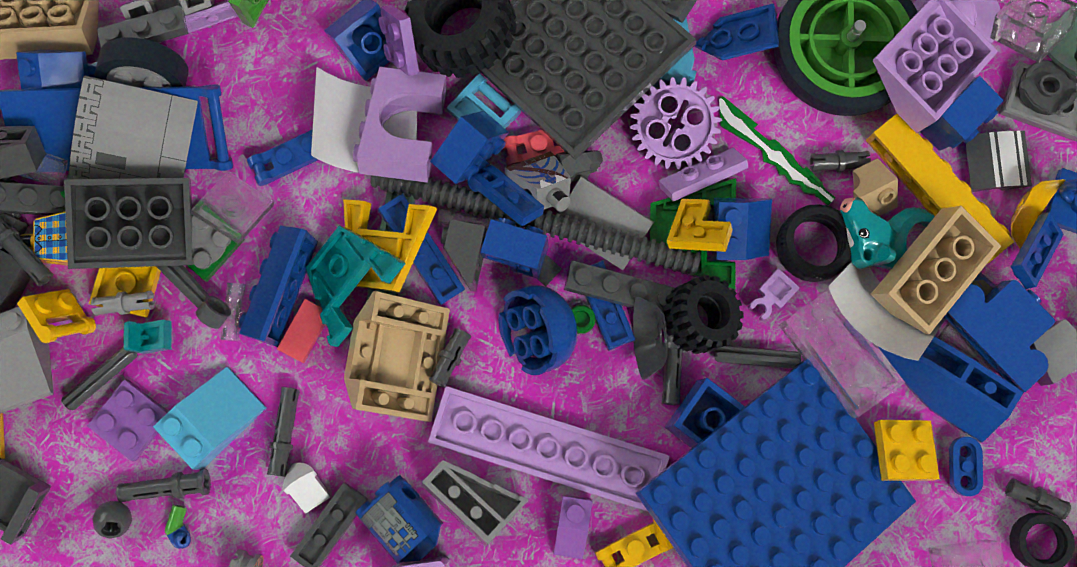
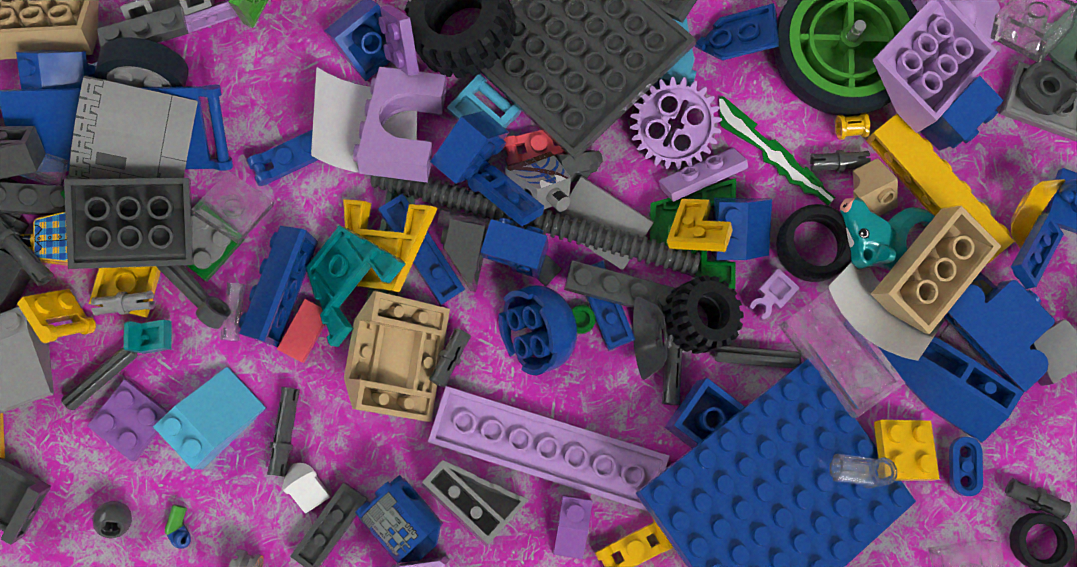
(177, 485): dark grey pin -> none
(852, 126): none -> yellow bush
(862, 470): none -> clear piece
(998, 161): slope -> none

